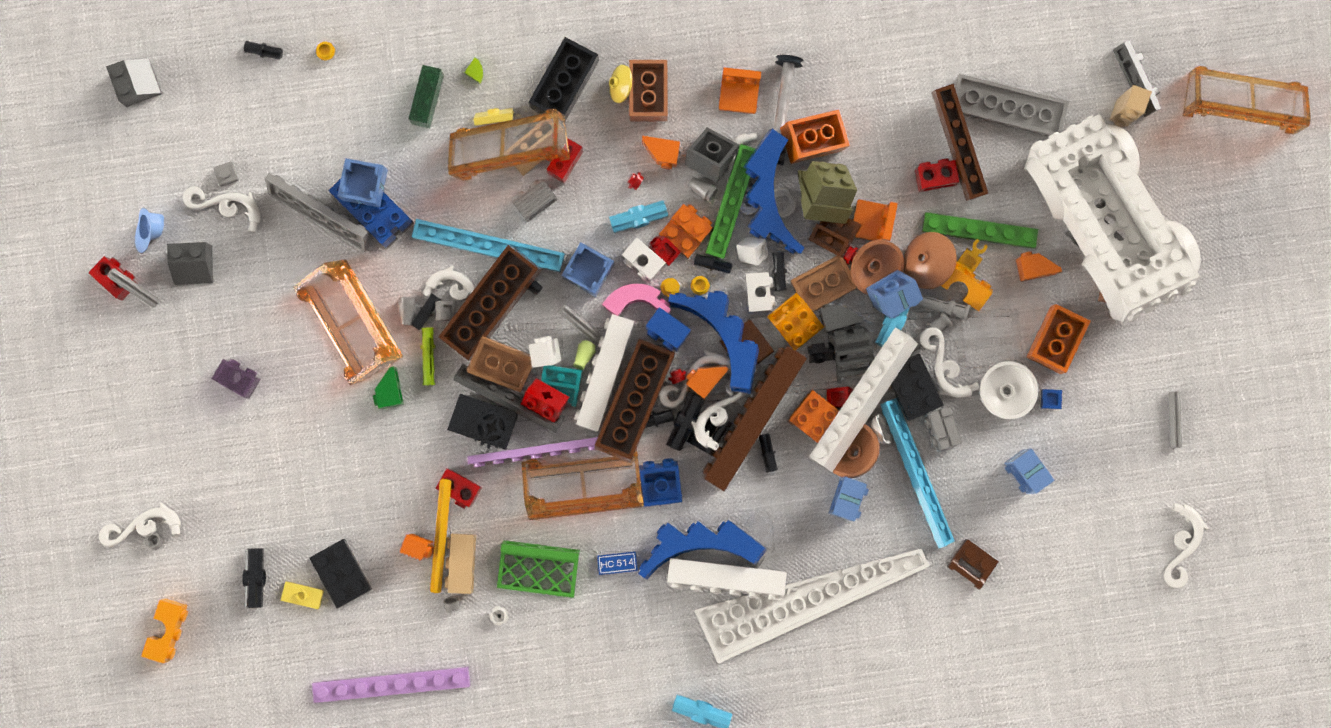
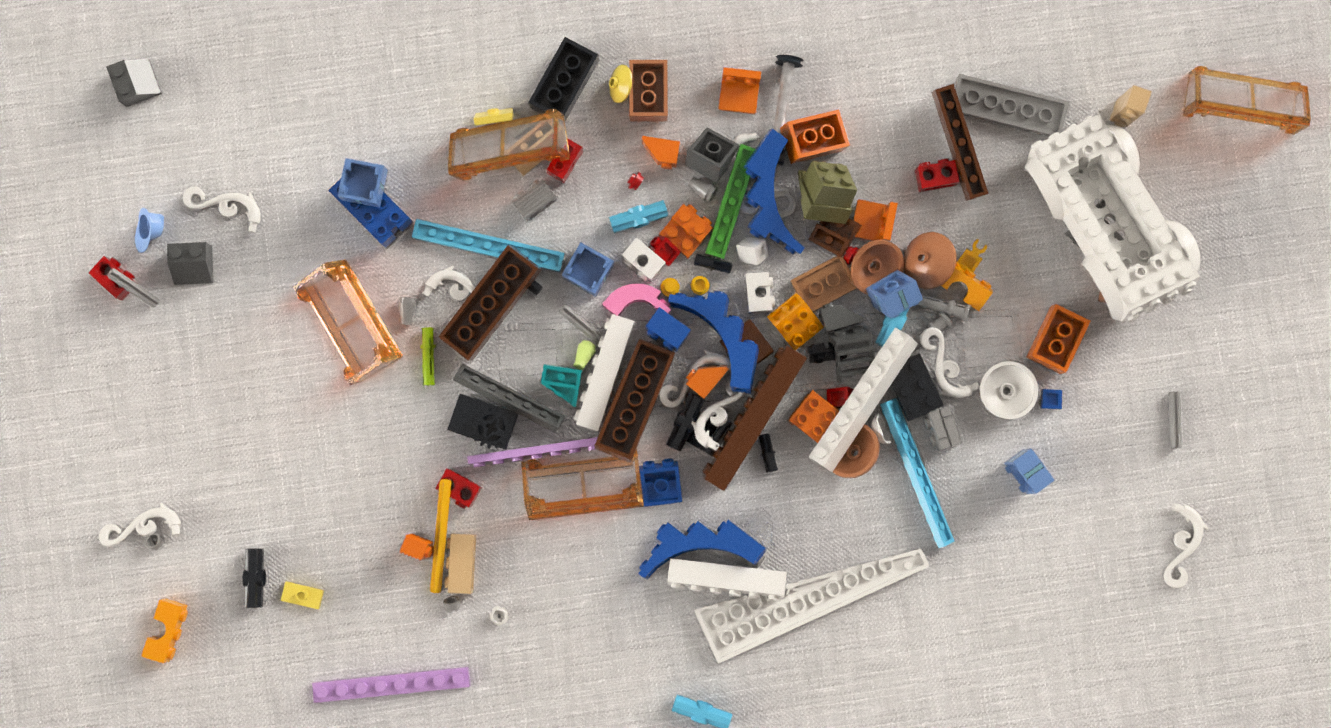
(225, 376): clear purple brick -> none
(226, 173): light grey plate -> none
(263, 50): black axle -> none
(315, 211): light grey plate -> none
(325, 51): yellow plate -> none
(340, 573): black plate -> none
(388, 391): green slope -> none
(425, 312): black axle -> none
(426, 96): clear green brick -> none
(445, 310): light grey plate -> none
(475, 70): lime tile -> none
(500, 364): medium nougat plate -> none
(538, 552): bright green fence -> none
(544, 351): white brick -> none
(545, 400): red brick -> none
(617, 563): blue tile -> none
(660, 418): black axle -> none
(677, 376): red plate -> none
(779, 271): black pin -> none
(848, 499): medium blue container -> none
(977, 559): reddish brown plate -> none
(980, 230): bright green plate -> none
(1035, 266): orange slope -> none
(1135, 74): dark grey hinge -> none

